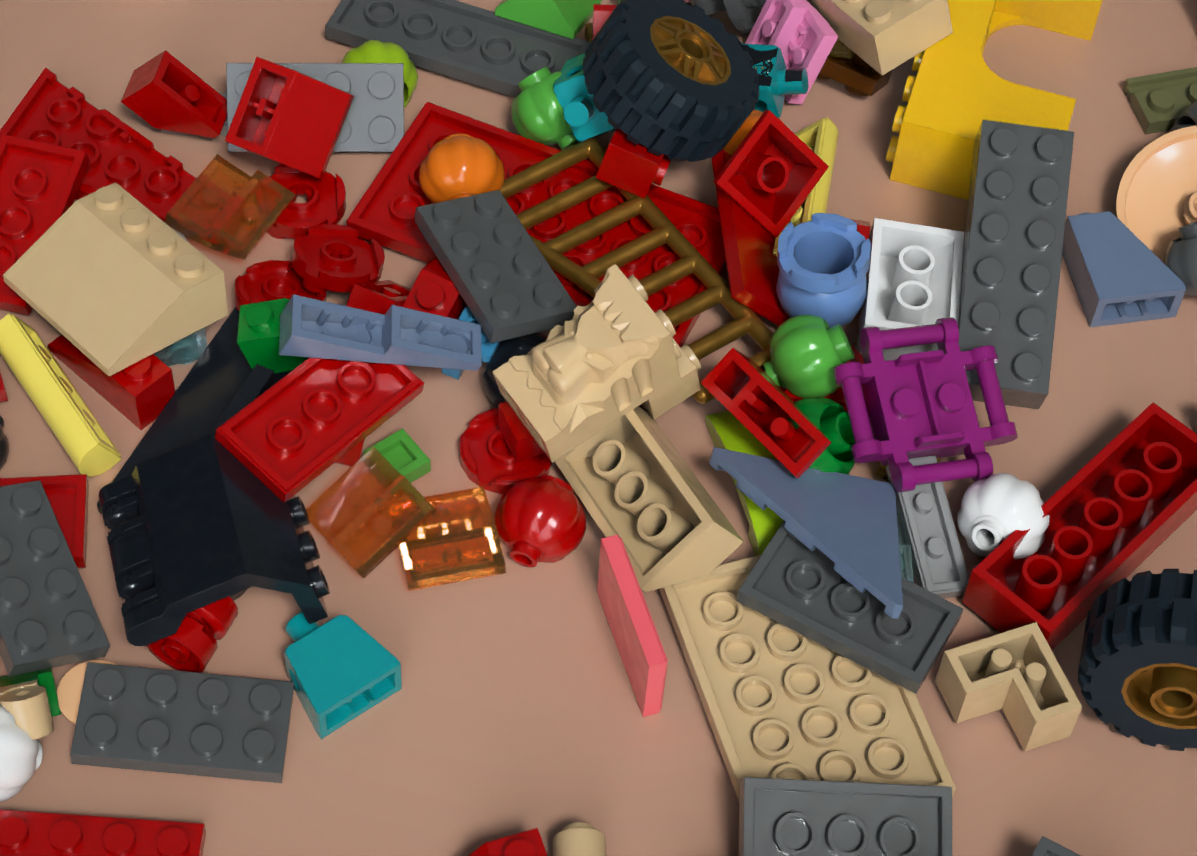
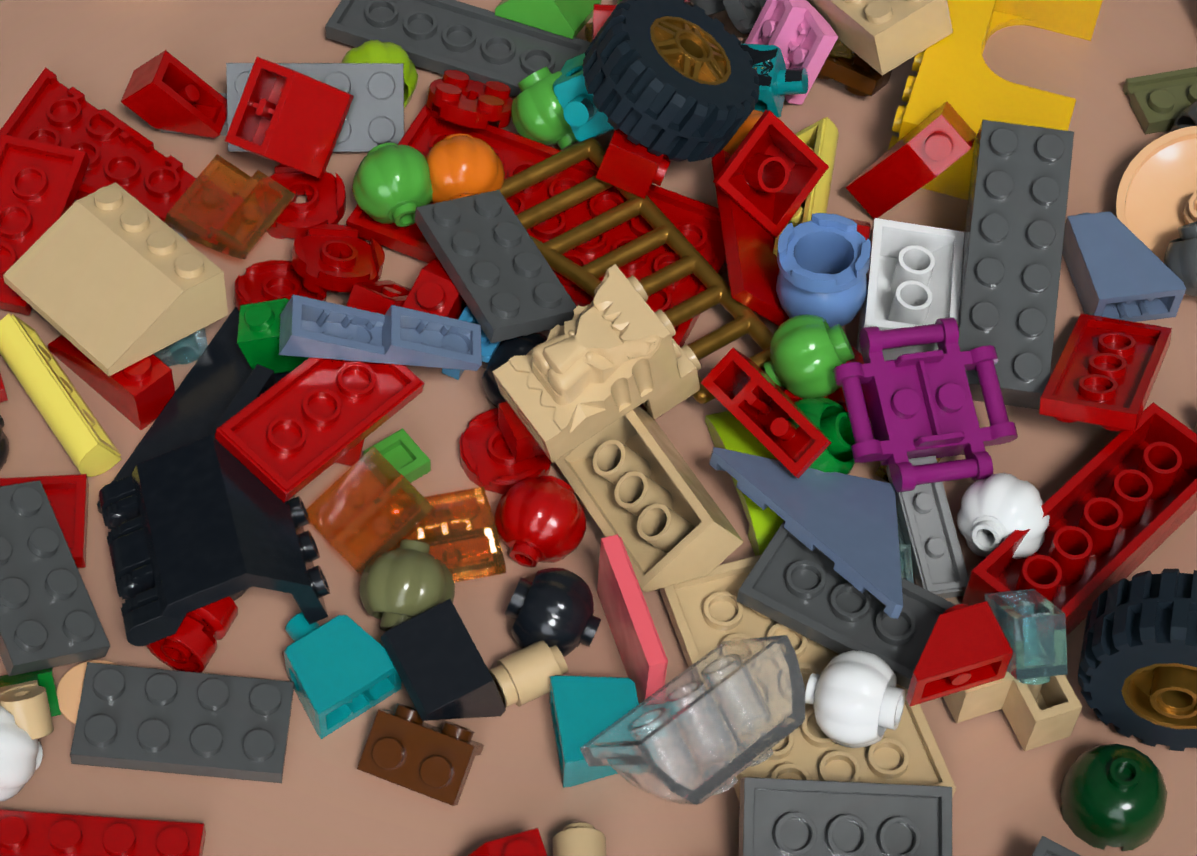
(392, 184): none -> bright green plant
(404, 584): none -> olive plant
(420, 754): none -> reddish brown bracket
(442, 666): none -> black slope
(470, 101): none -> red plate
(527, 673): none -> tan brick
(553, 610): none -> black plant
(579, 712): none -> teal torso
(707, 722): none -> clear windscreen
(856, 699): none -> white plant
(913, 161): none -> red slope
(960, 654): none -> red slope
(1034, 632): none -> clear light blue slope
(1105, 372): none -> red plate
(1113, 797): none -> dark green cylinder

